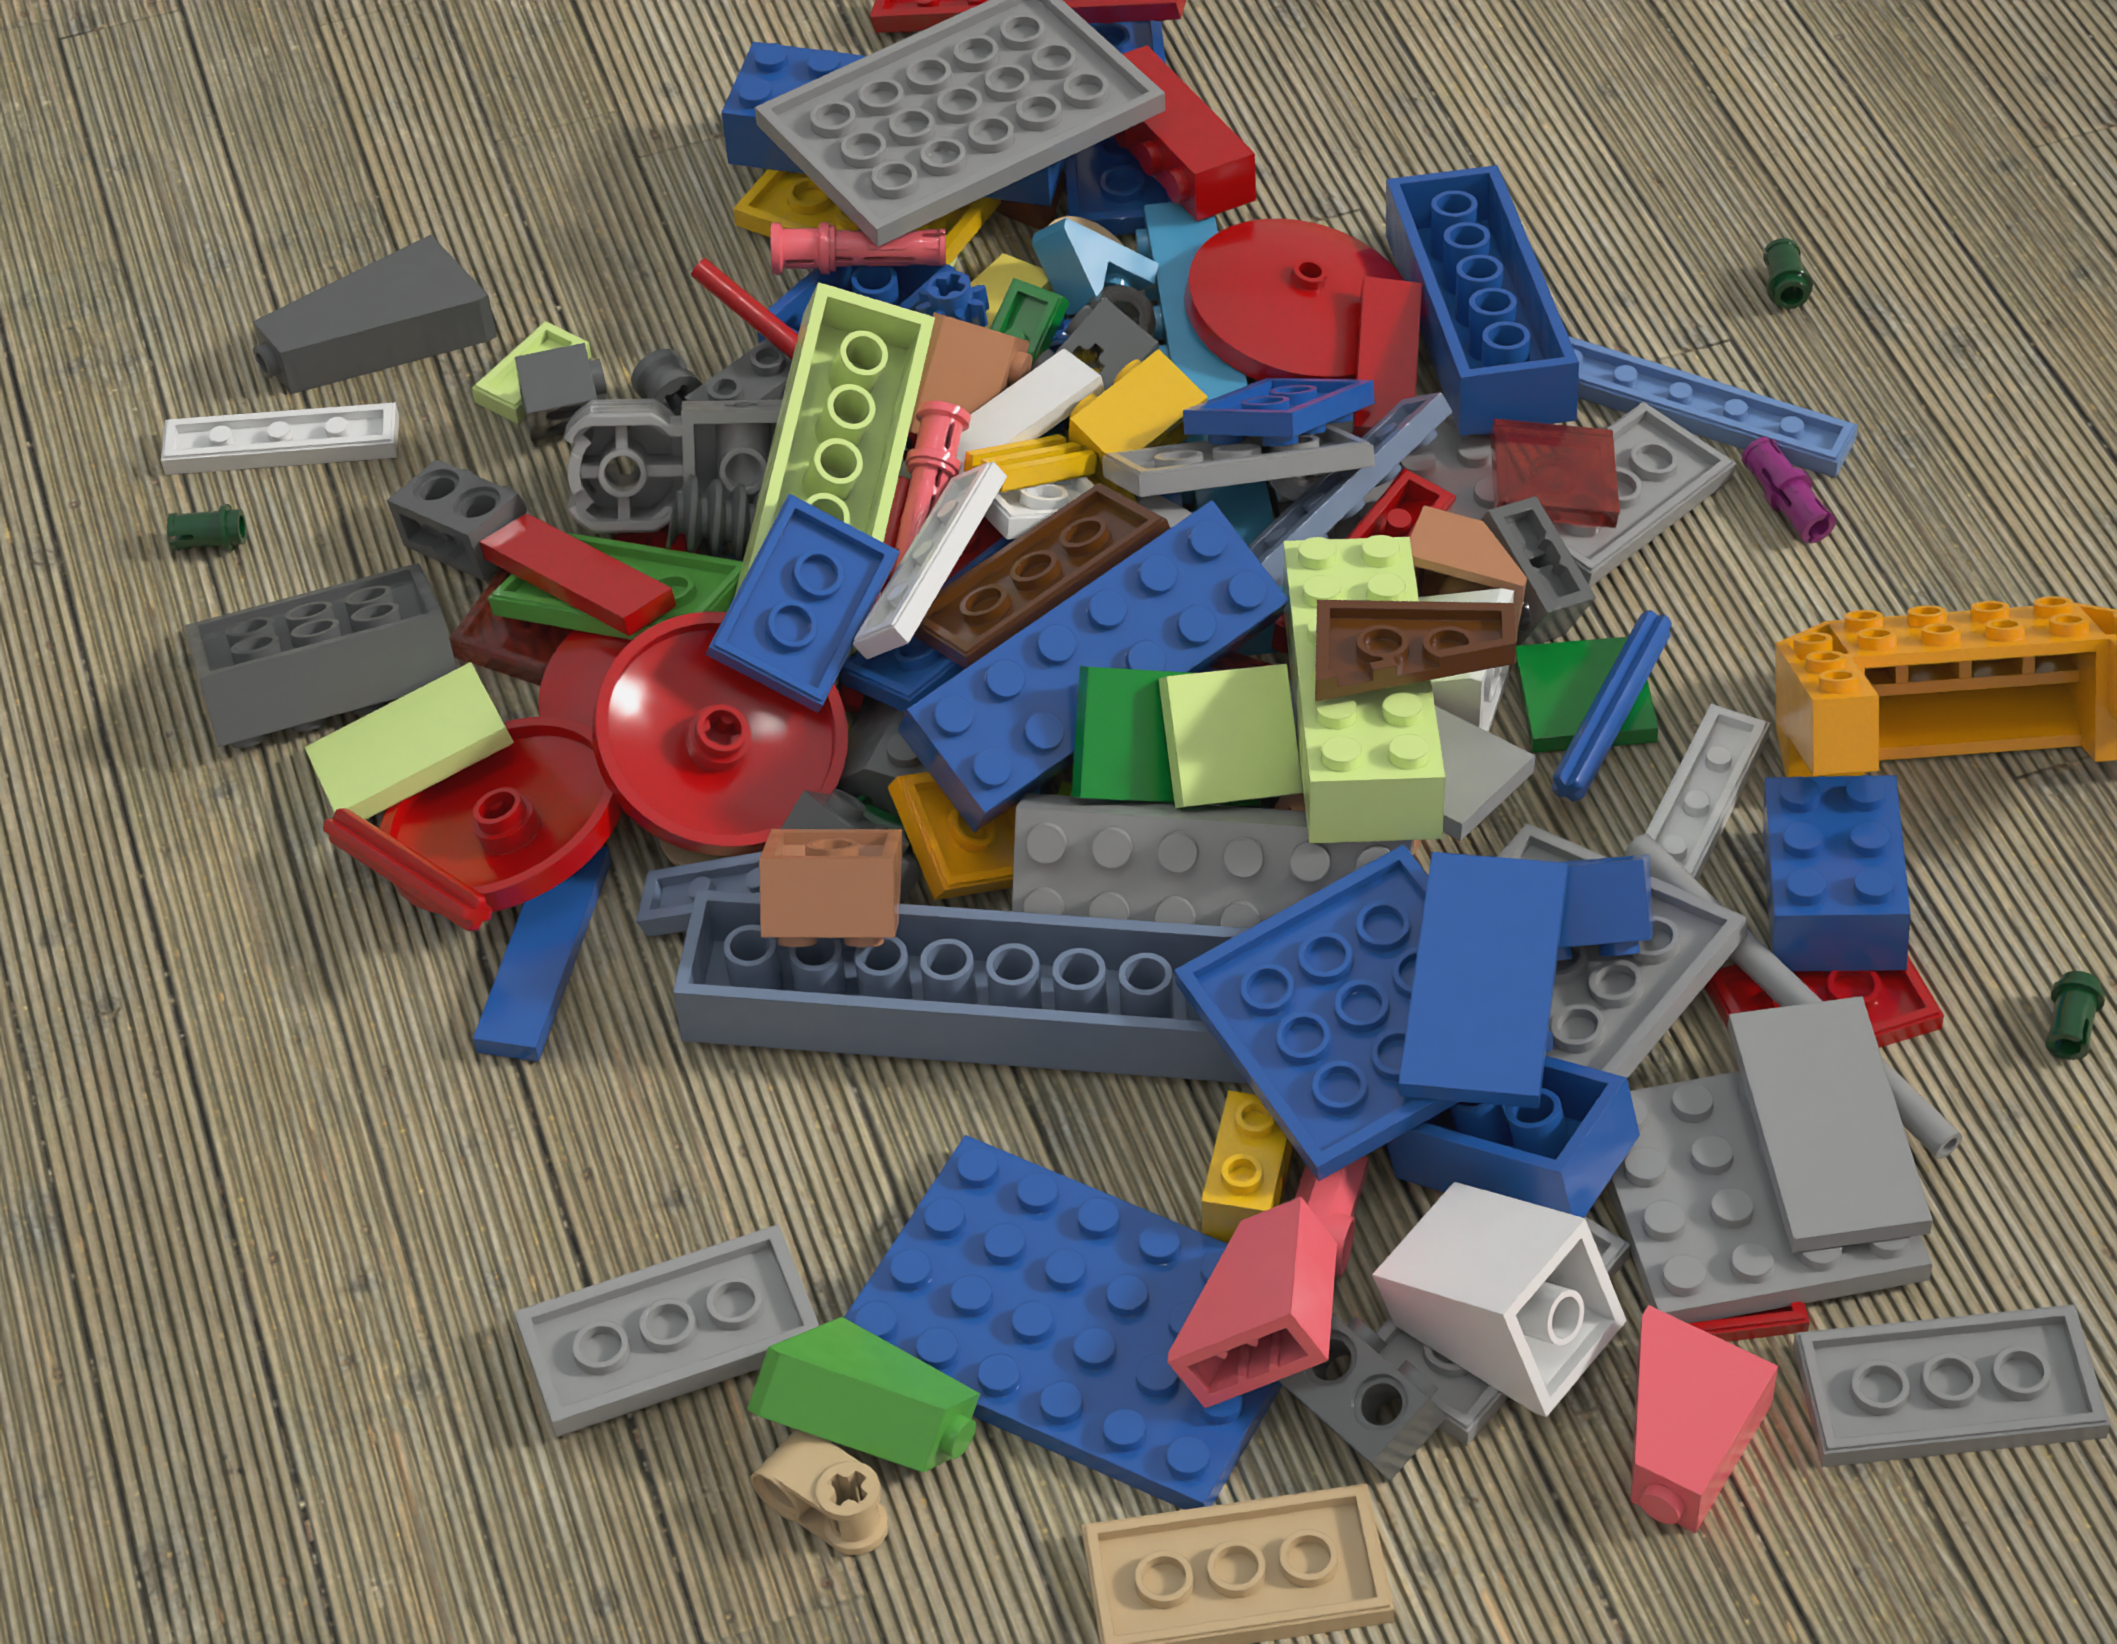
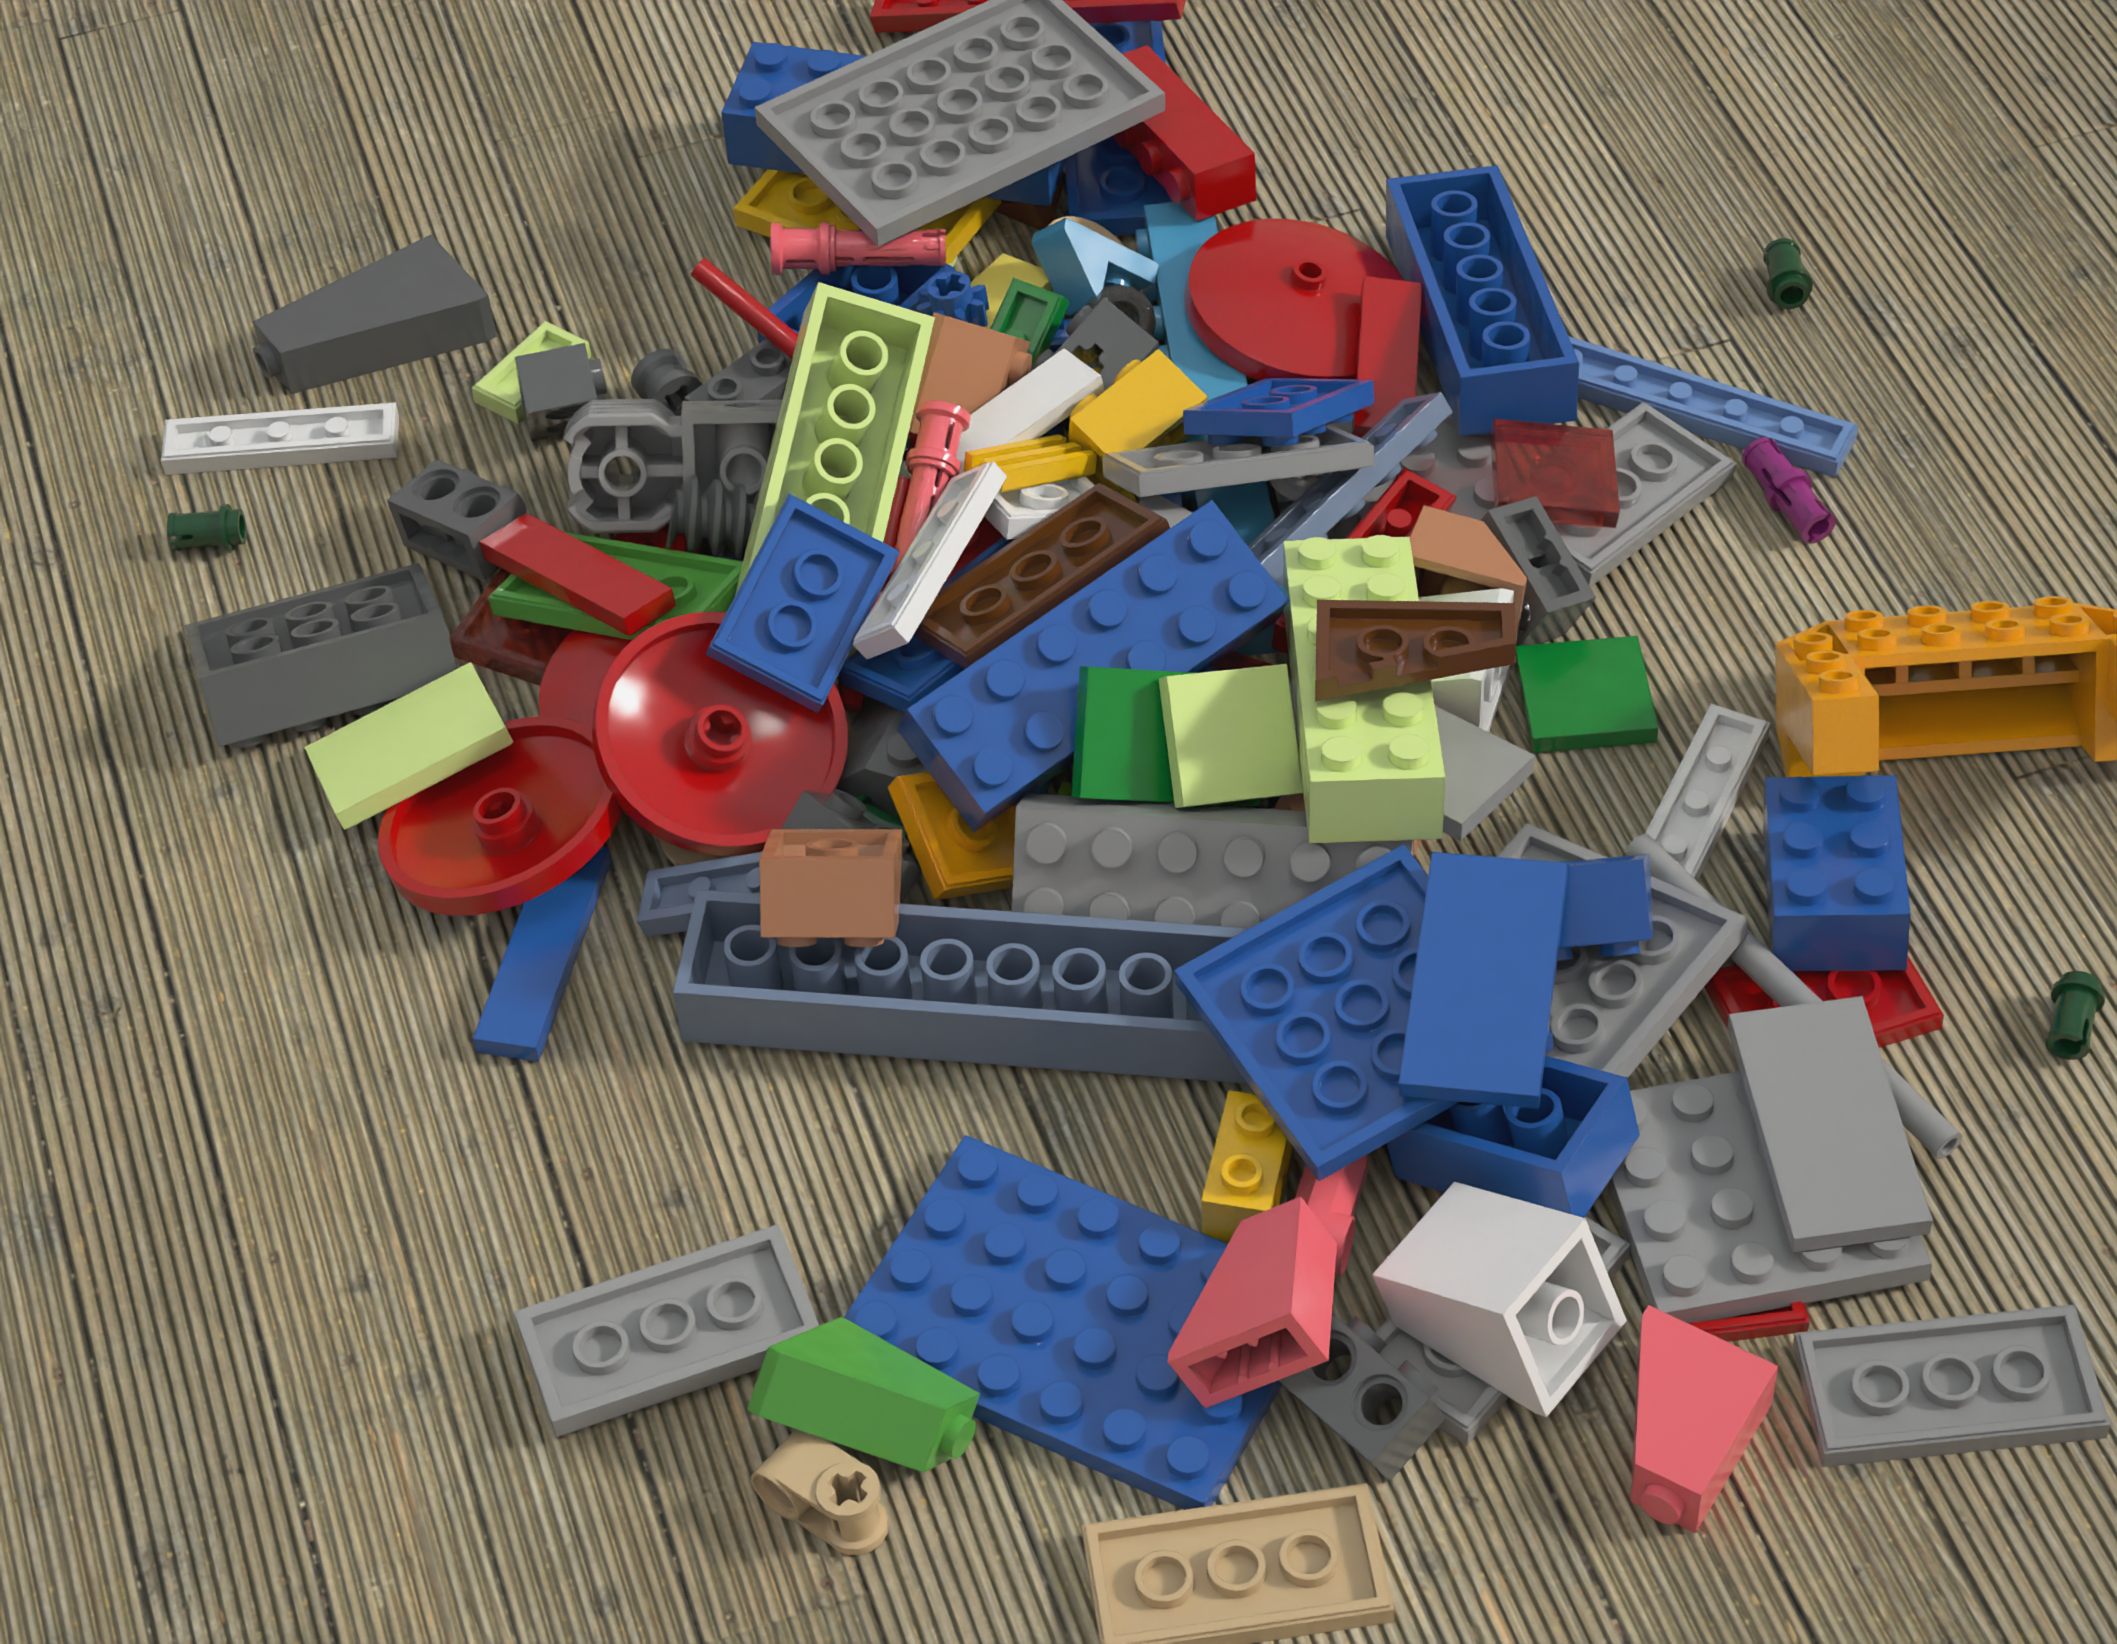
(408, 869): red axle -> none
(1611, 706): blue axle -> none

